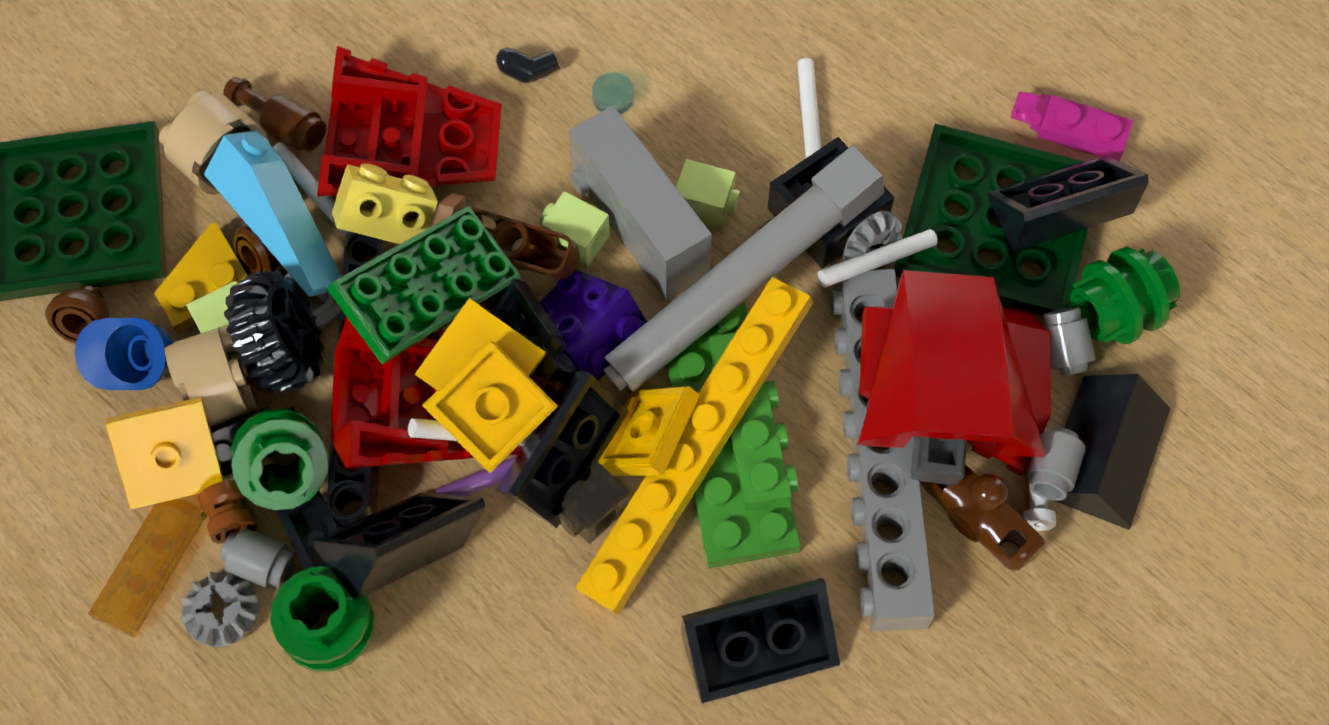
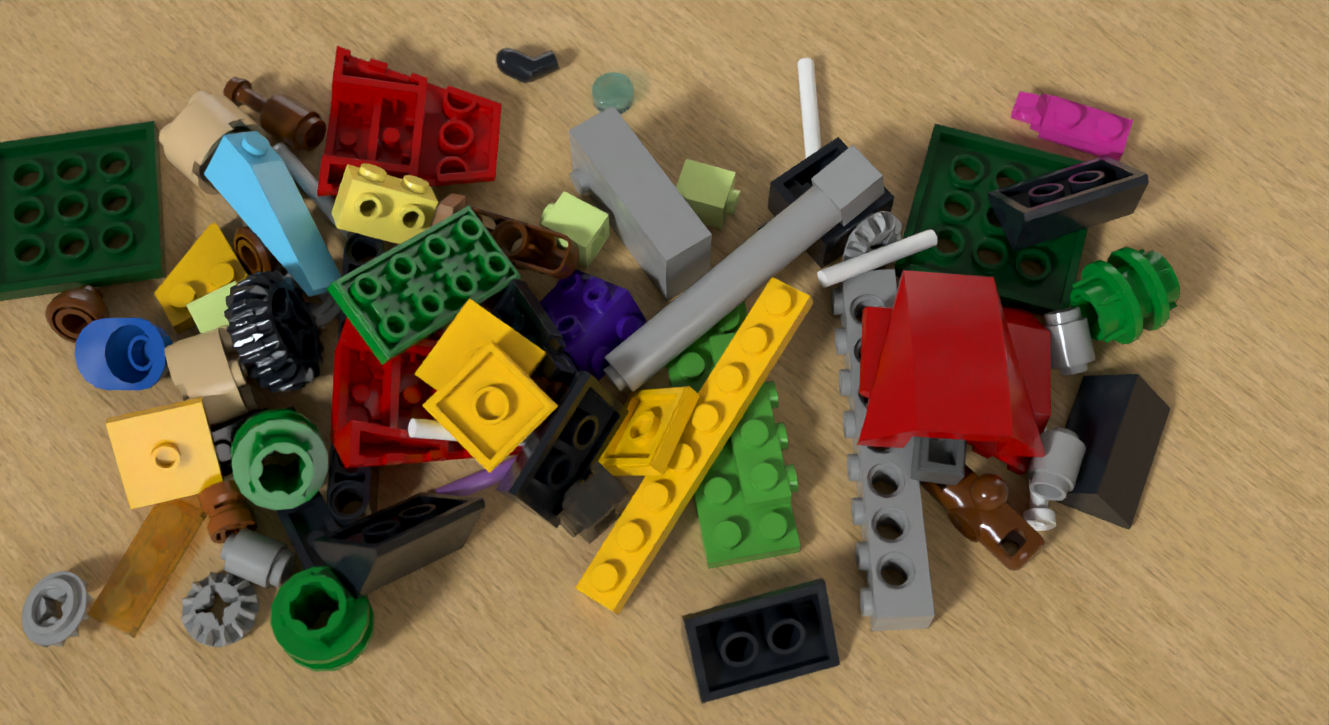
(40, 610): none -> light grey gear

